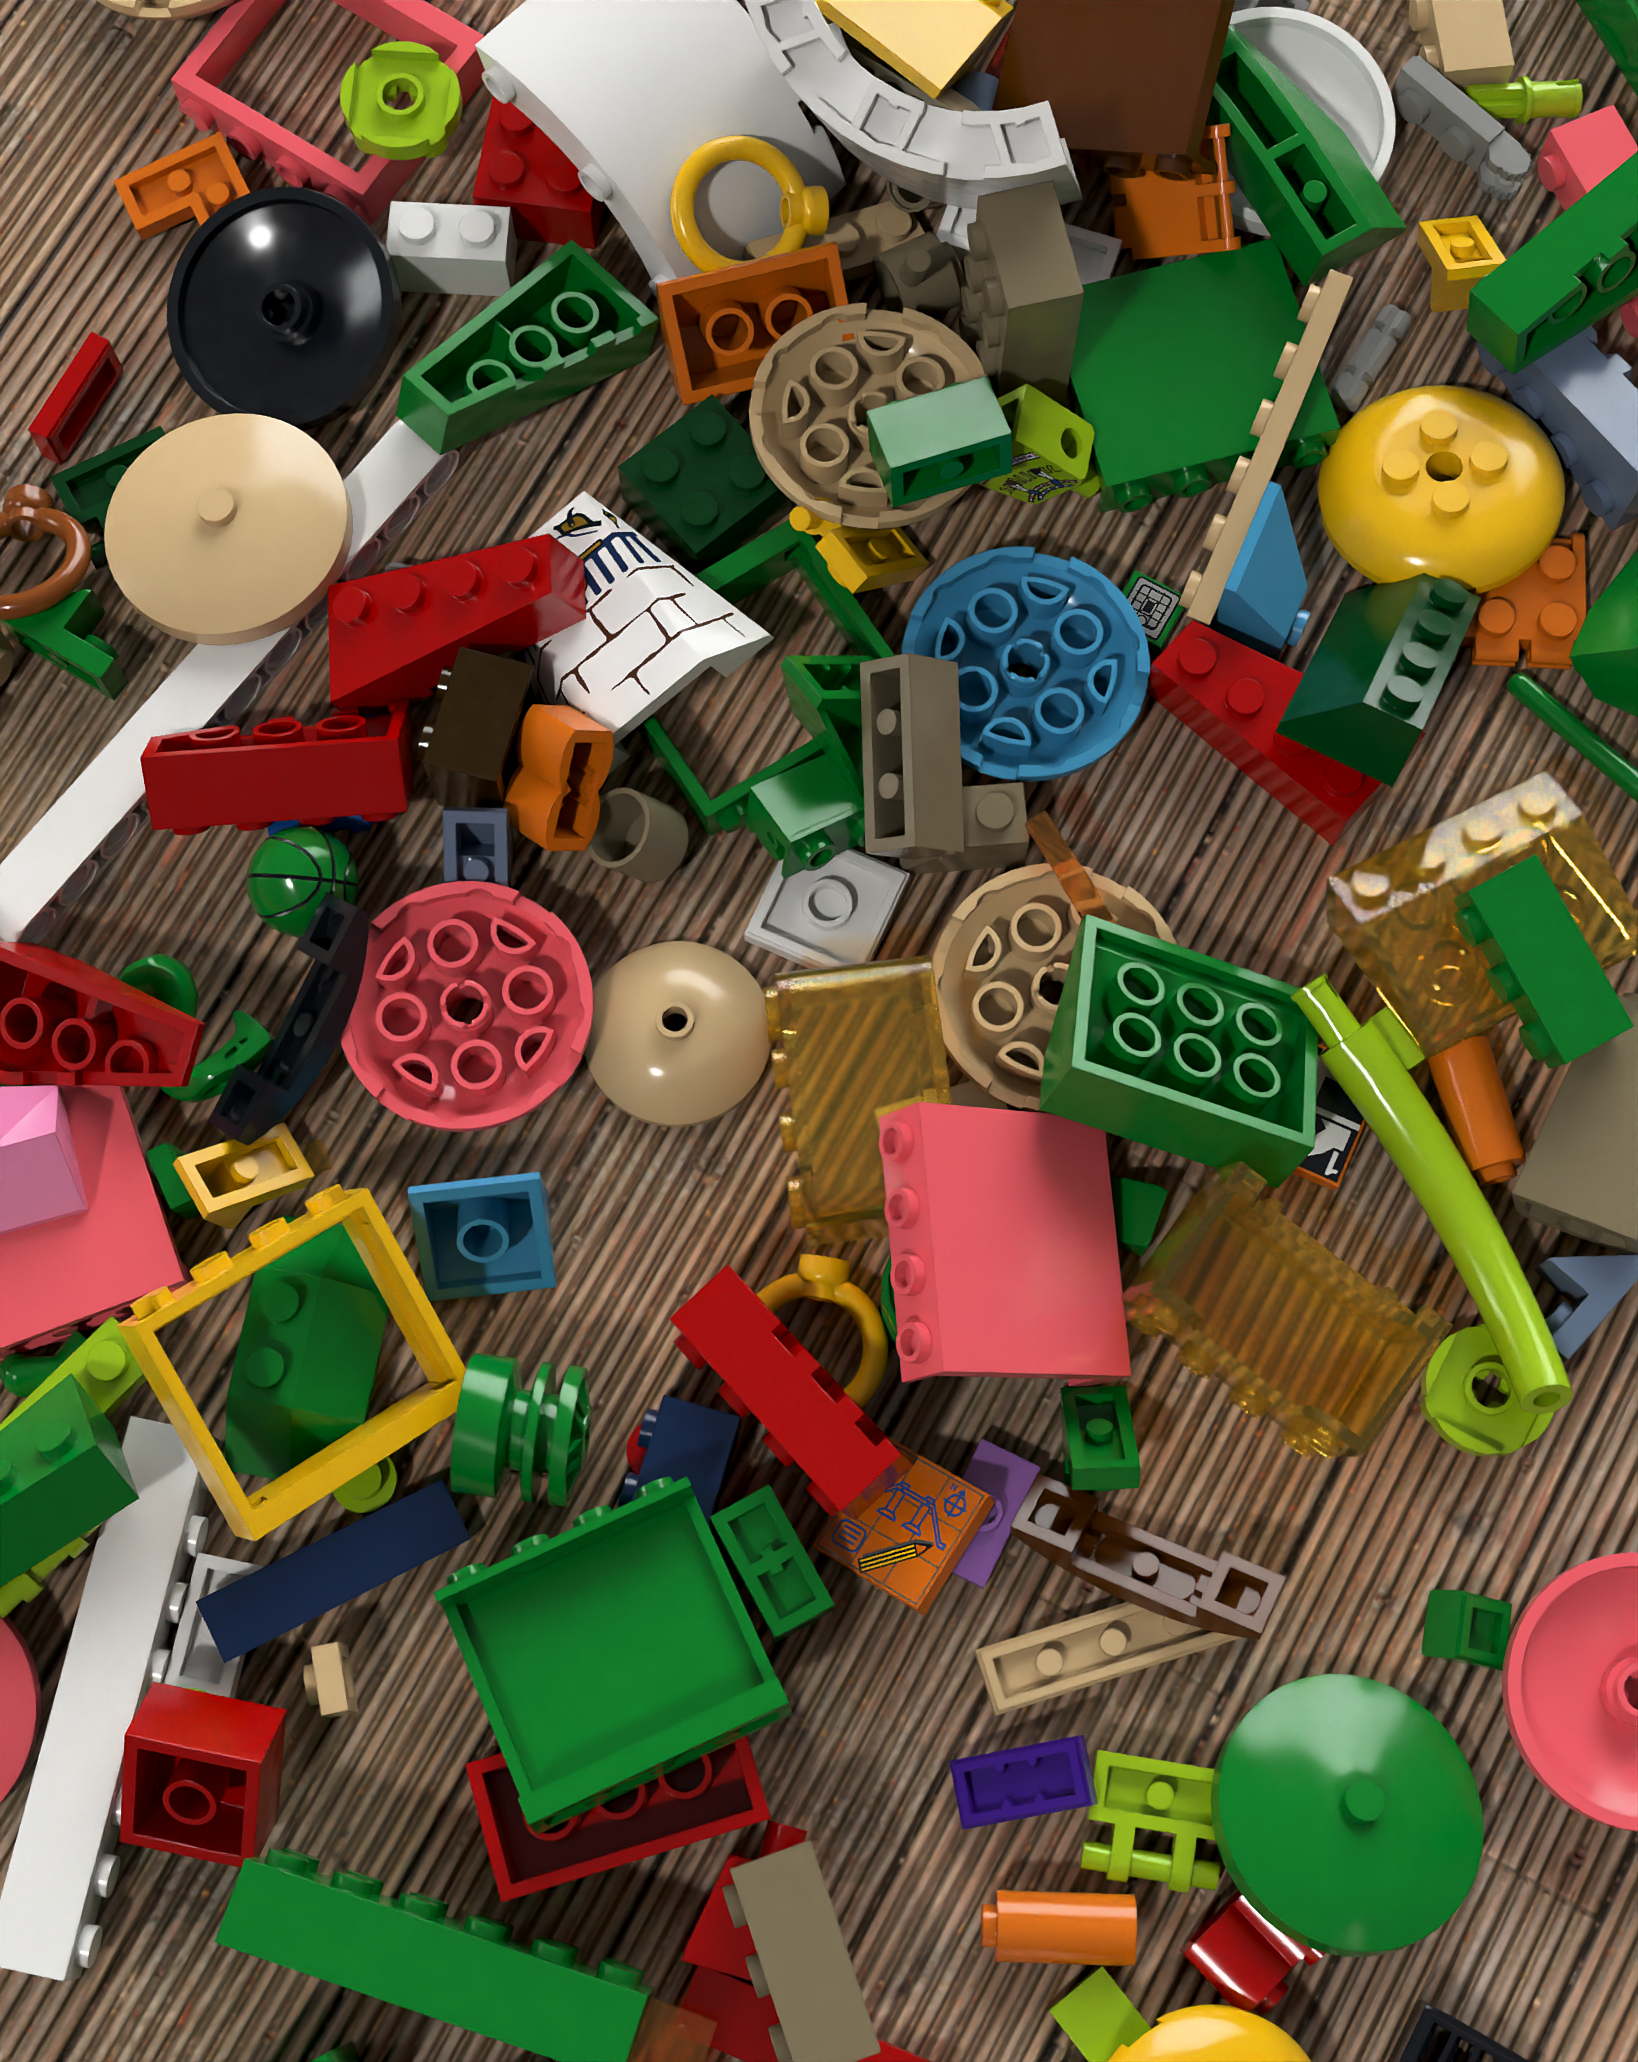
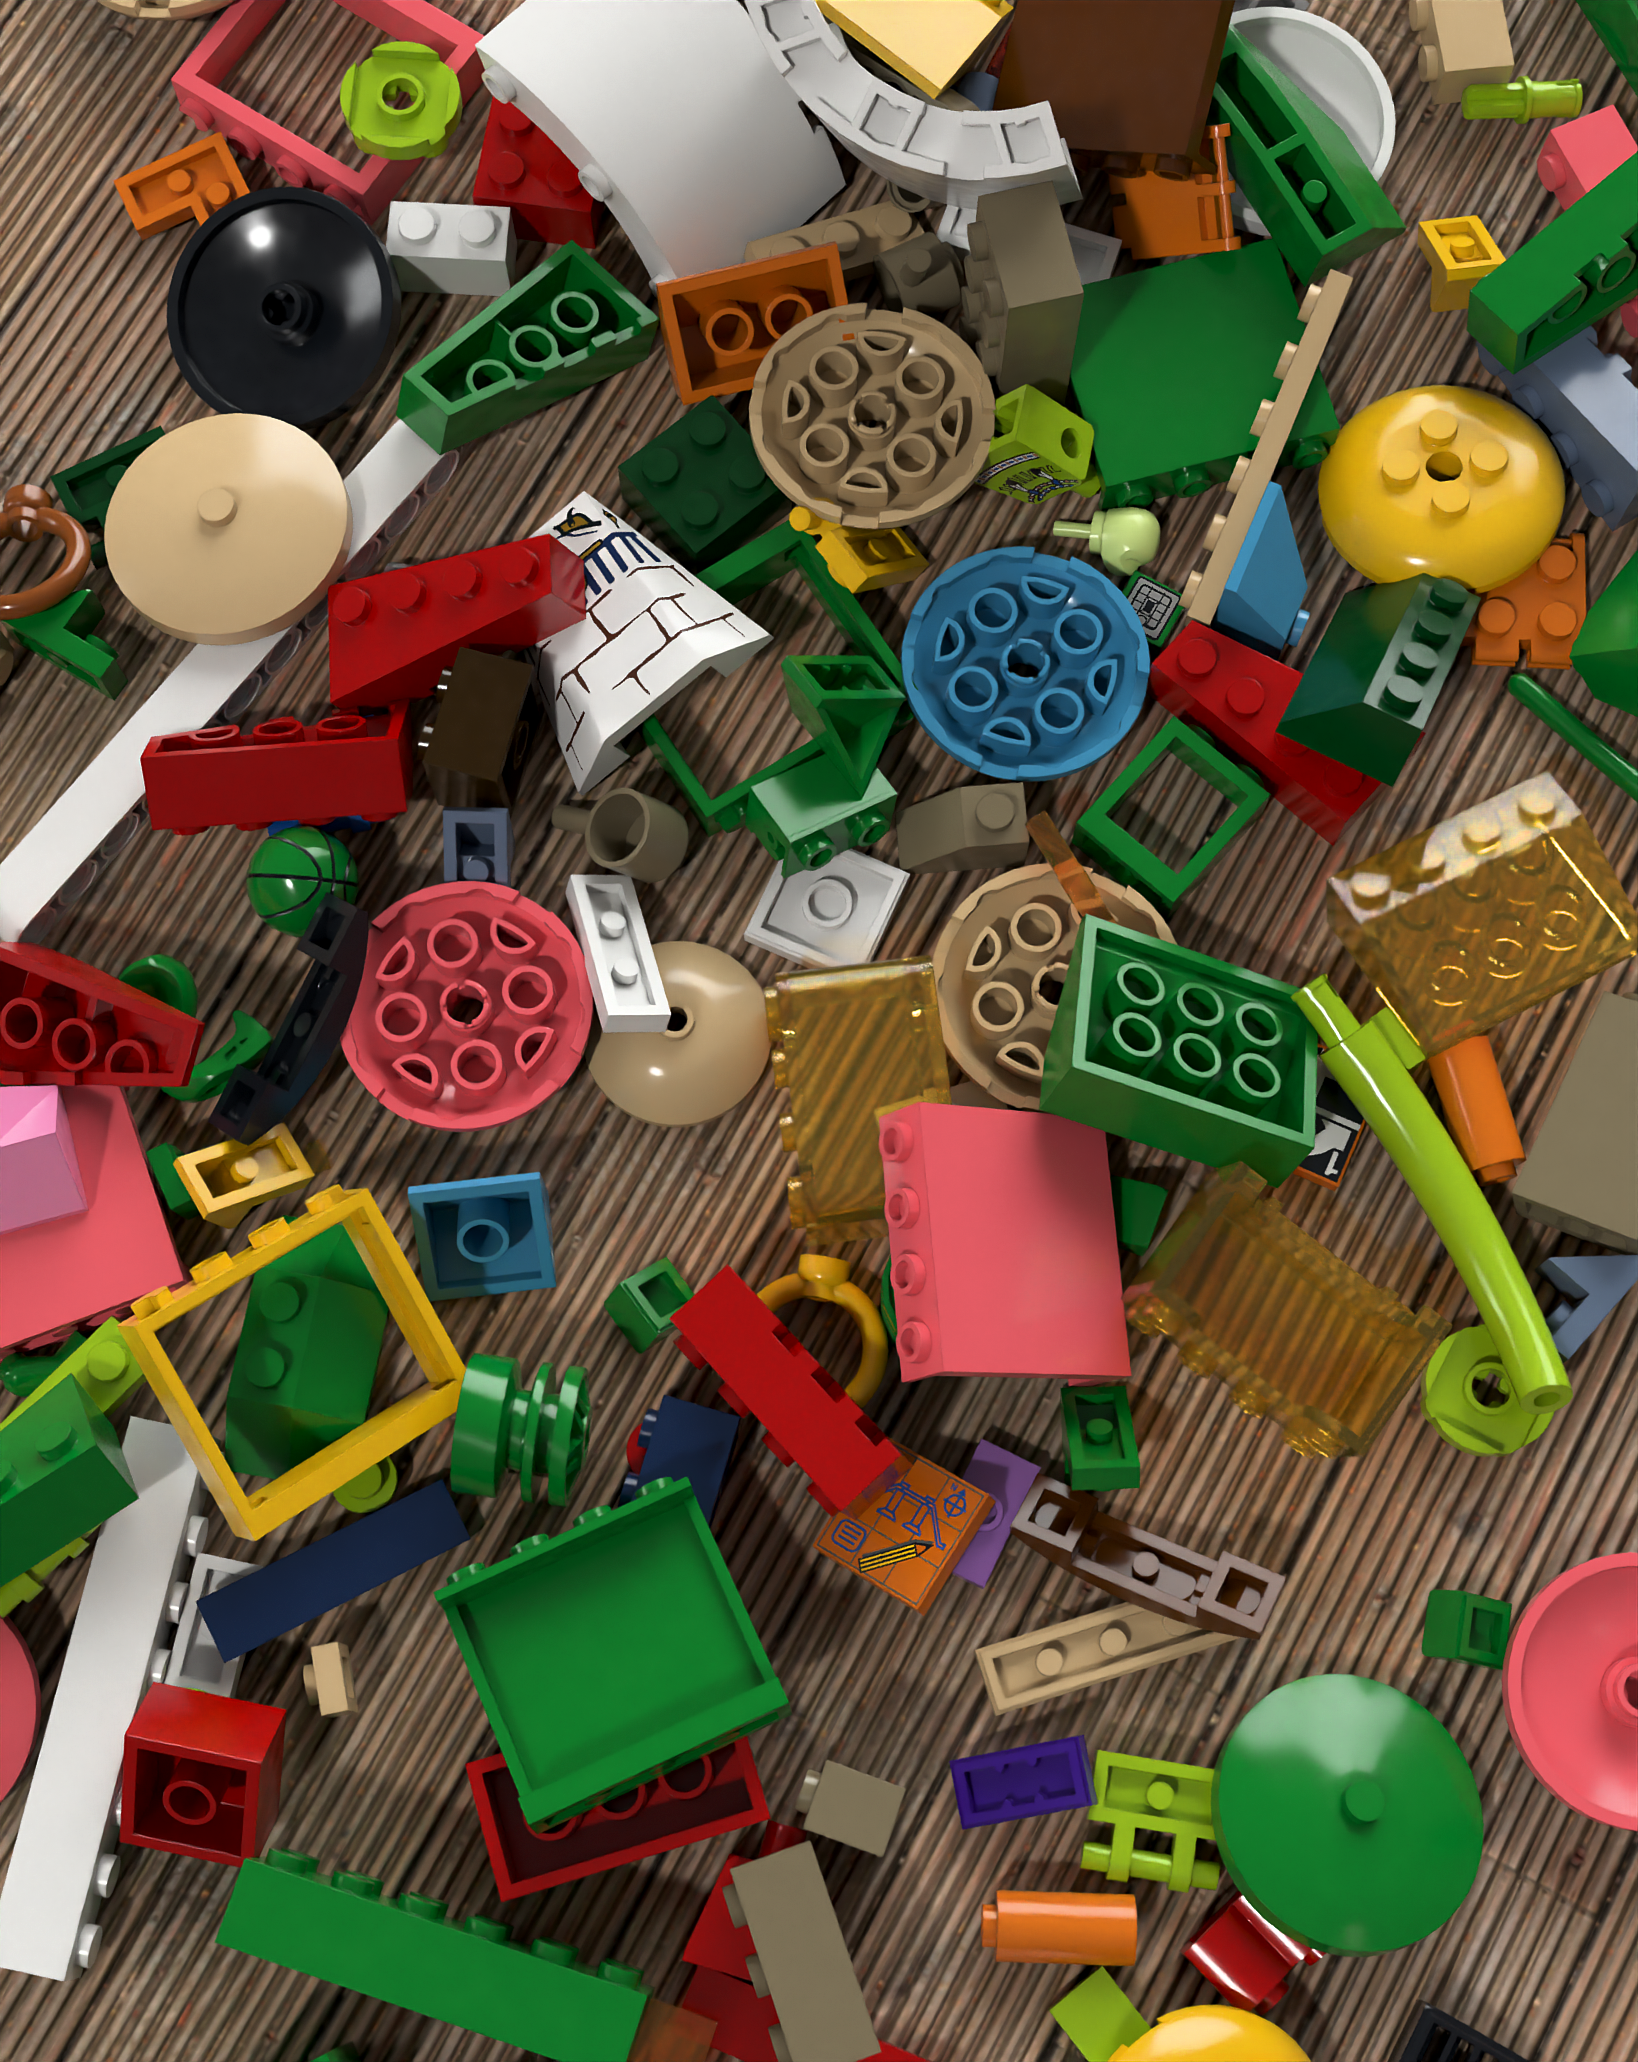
(76, 399): red tile -> none
(559, 777): orange brick -> none
(617, 954): none -> white plate
(646, 1303): none -> green slope
(772, 1563): green hinge -> none
(802, 207): yellow piece -> none
(850, 1806): none -> dark tan brick
(911, 757): dark tan brick -> none
(939, 441): brick -> none
(1120, 535): none -> yellowish green piece
(1132, 862): none -> green window
(1370, 358): light grey axle -> none
(1461, 128): light grey hinge -> none
(1541, 963): green brick -> none

